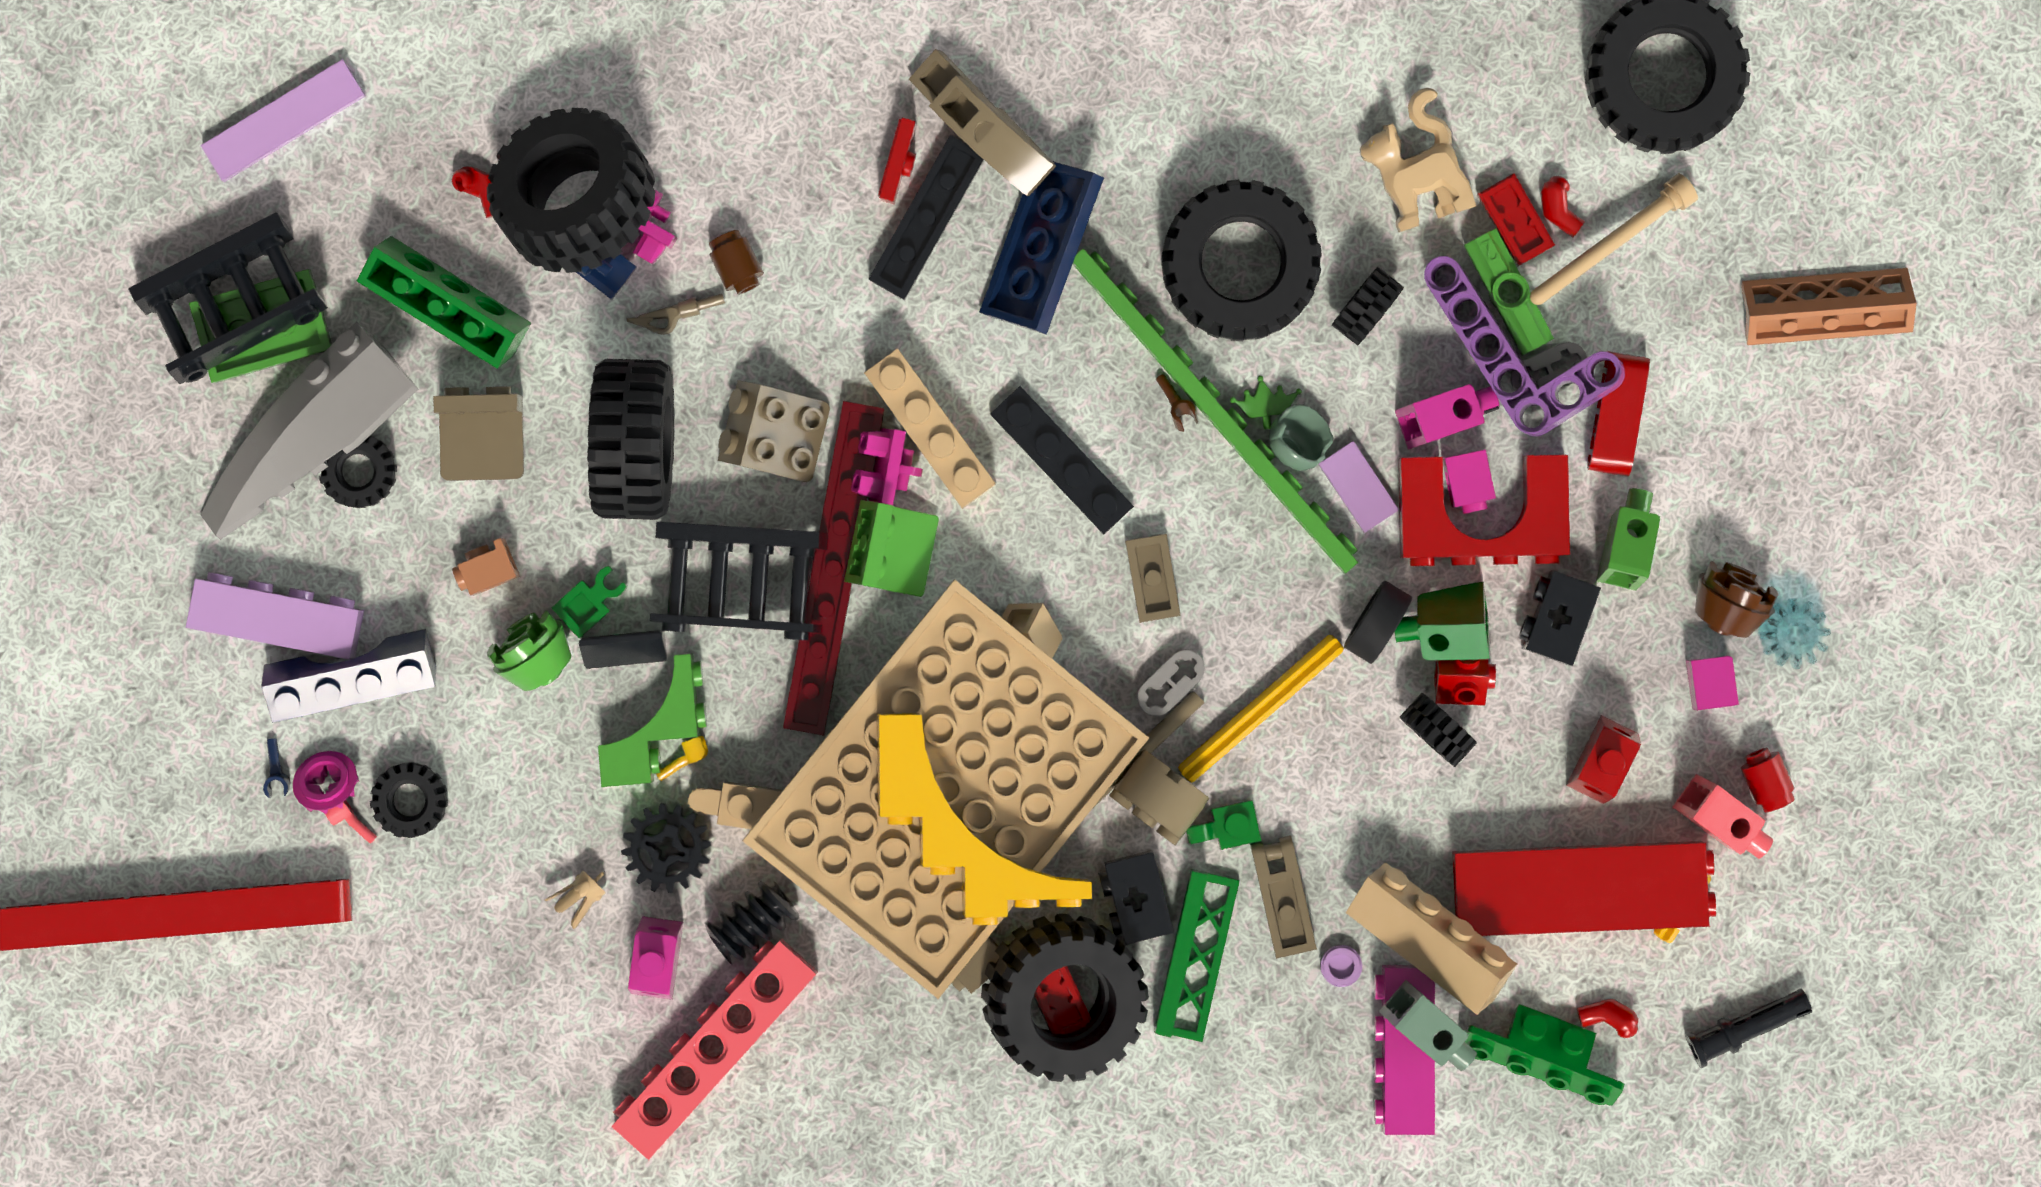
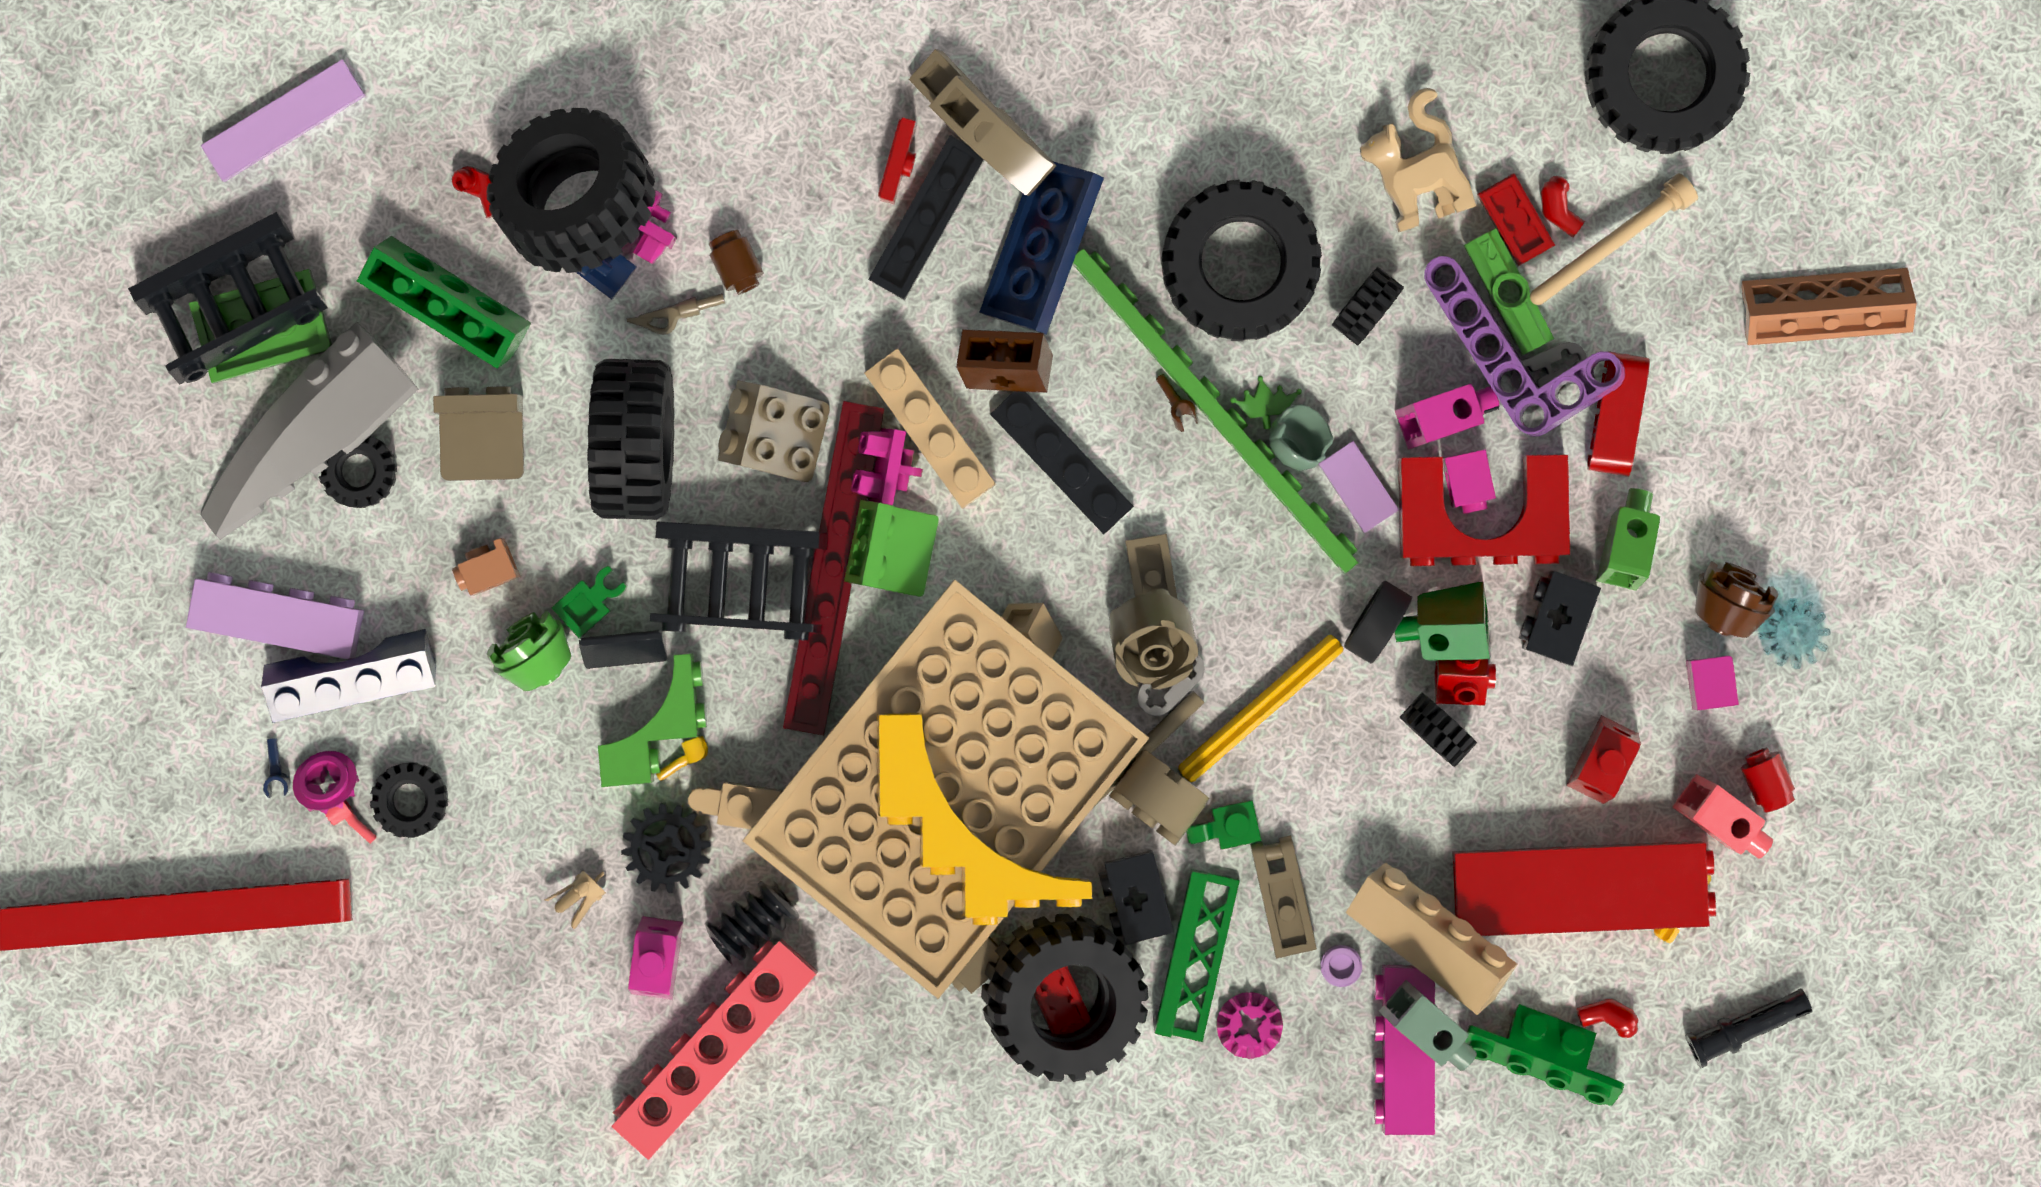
(1004, 360): none -> reddish brown brick
(1153, 640): none -> dark tan brick
(1254, 1006): none -> dark pink gear

